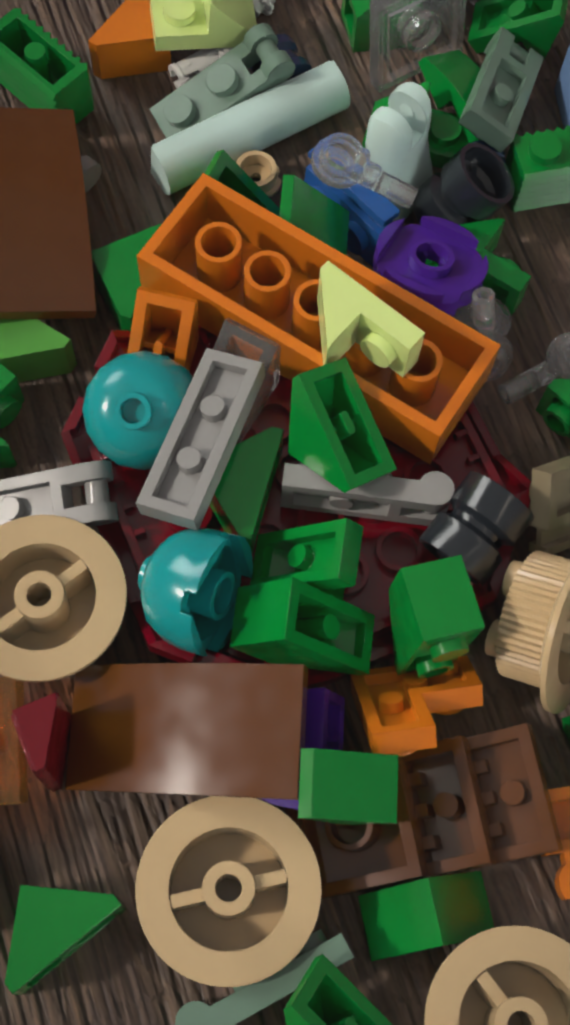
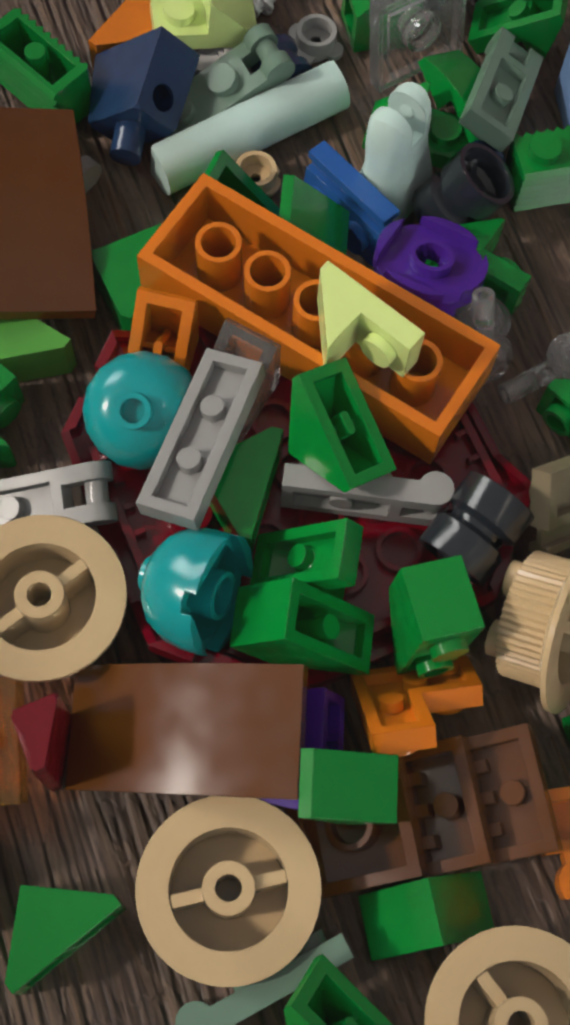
(140, 91): none -> dark blue torso
(316, 38): none -> light grey plate
(344, 162): clear plate -> none

